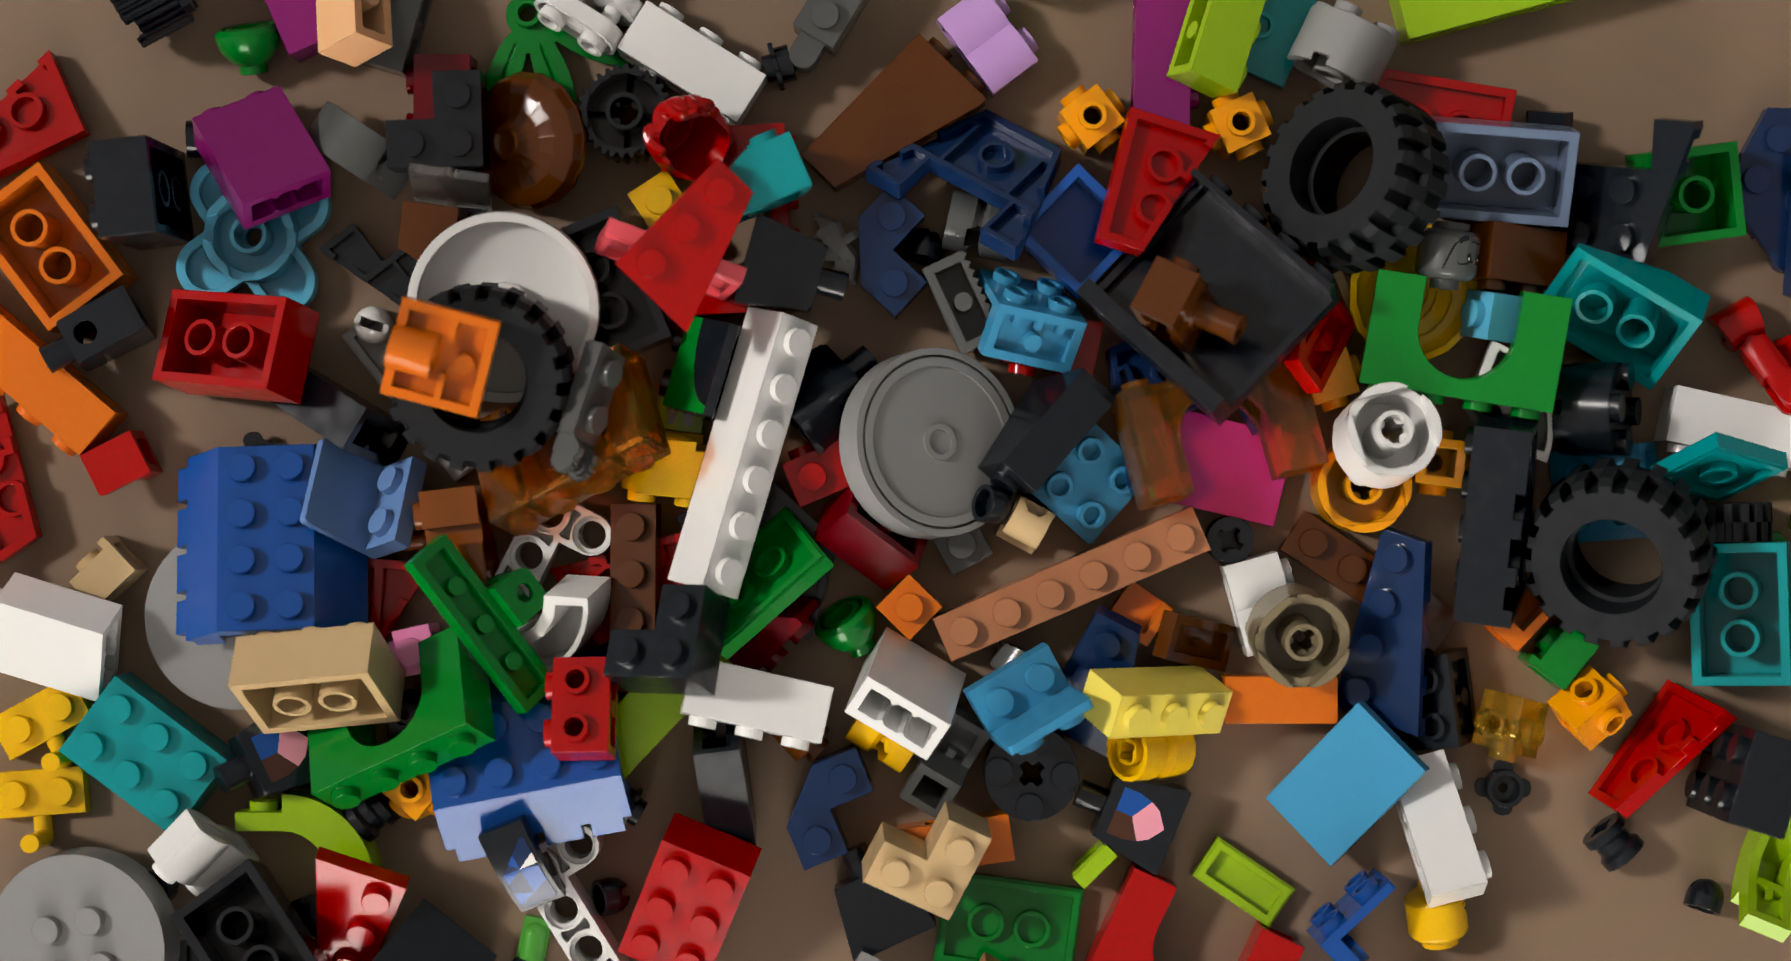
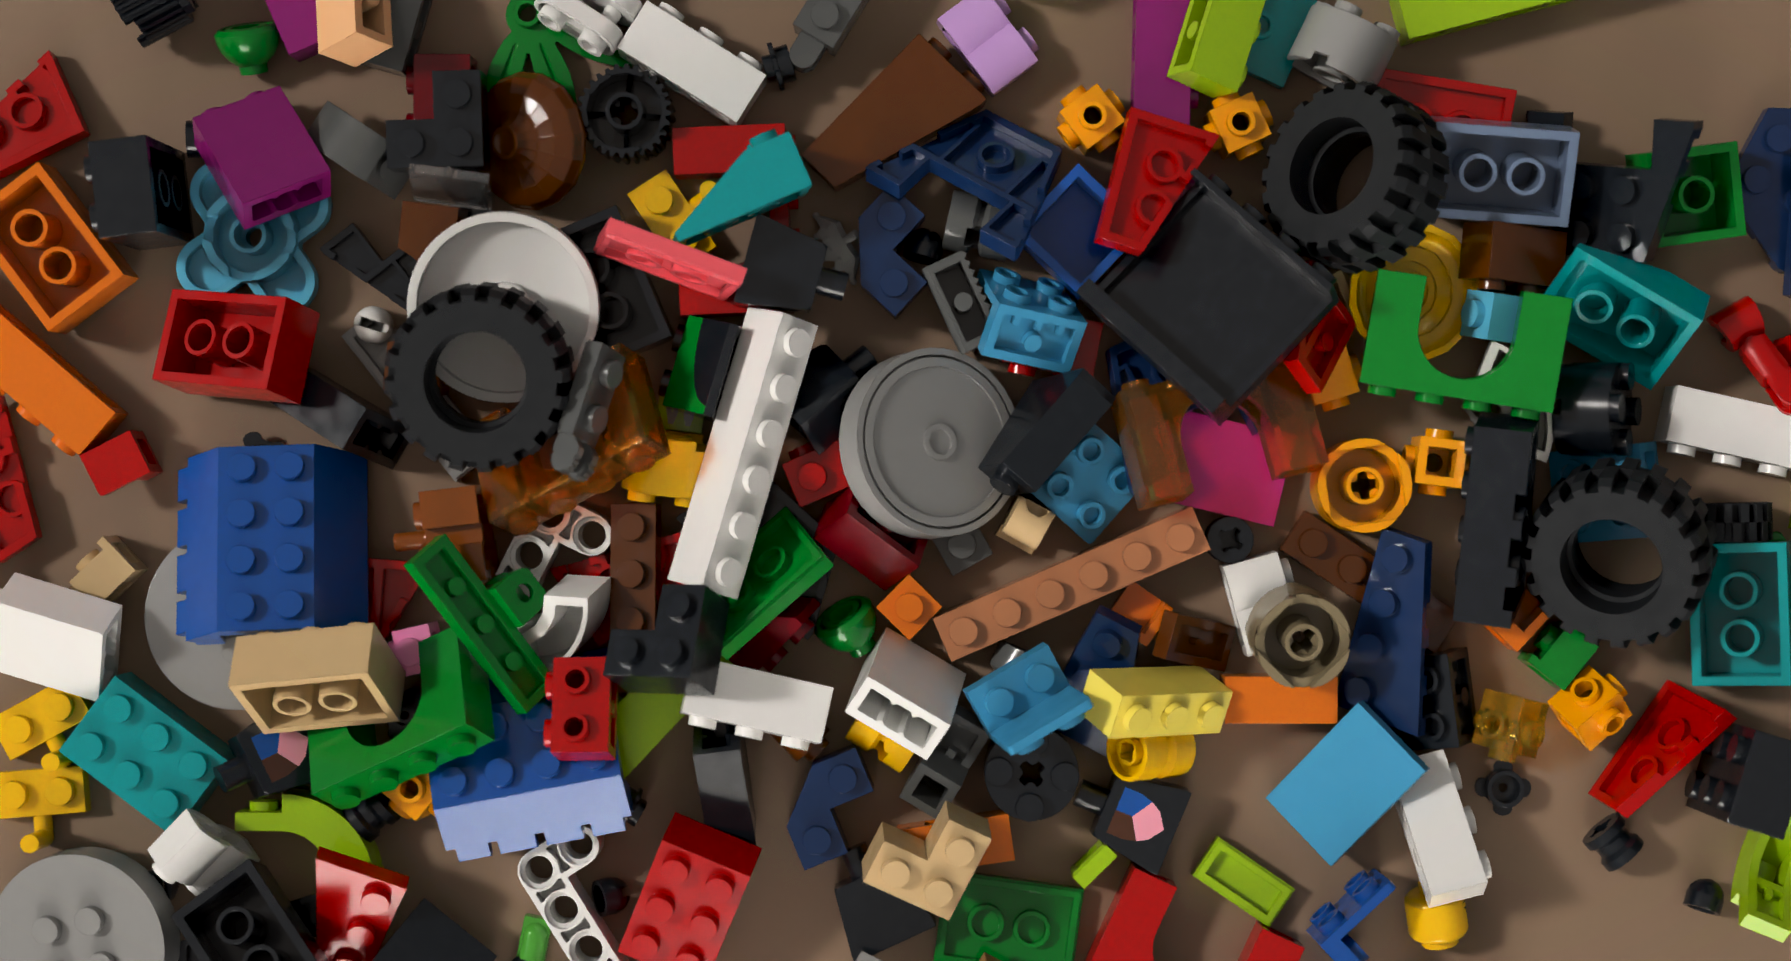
(118, 328): black torso -> none
(362, 500): medium blue bracket -> none
(440, 356): orange plate -> none
(520, 864): slope -> none
(687, 135): red hair -> none
(687, 243): red wing -> none
(991, 504): black hinge -> none
(1178, 306): reddish brown brick -> none
(1380, 411): white brick -> none
(1448, 255): dark grey head -> none
(1723, 466): teal plate -> none

